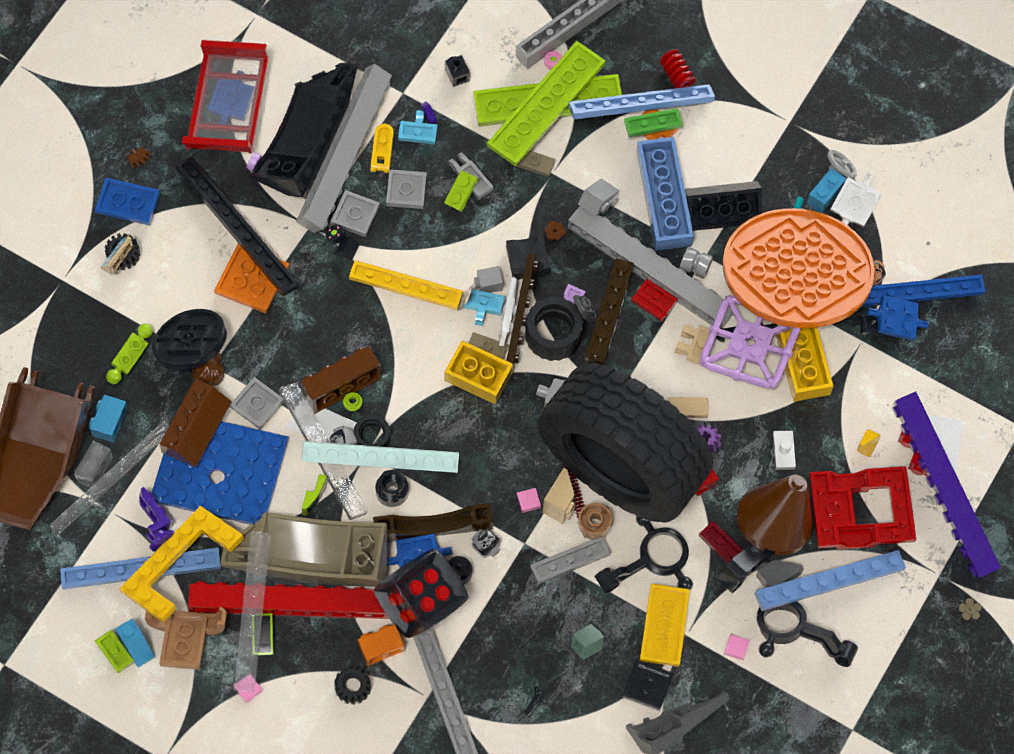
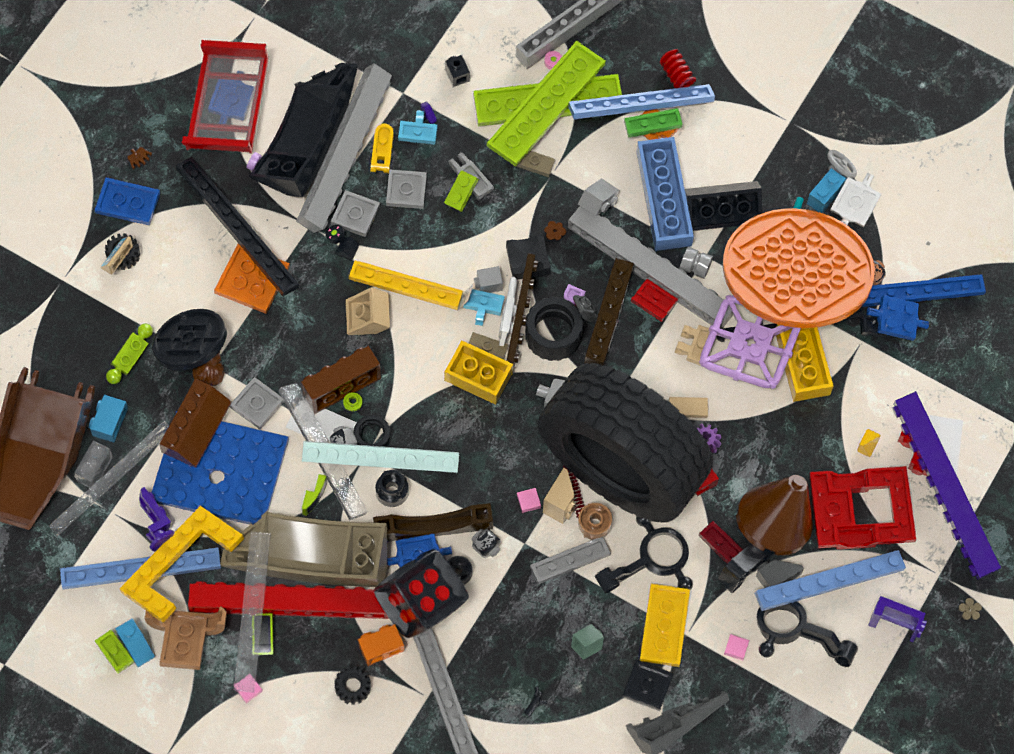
(367, 312): none -> tan slope
(784, 450): white tile -> none
(899, 615): none -> dark purple panel

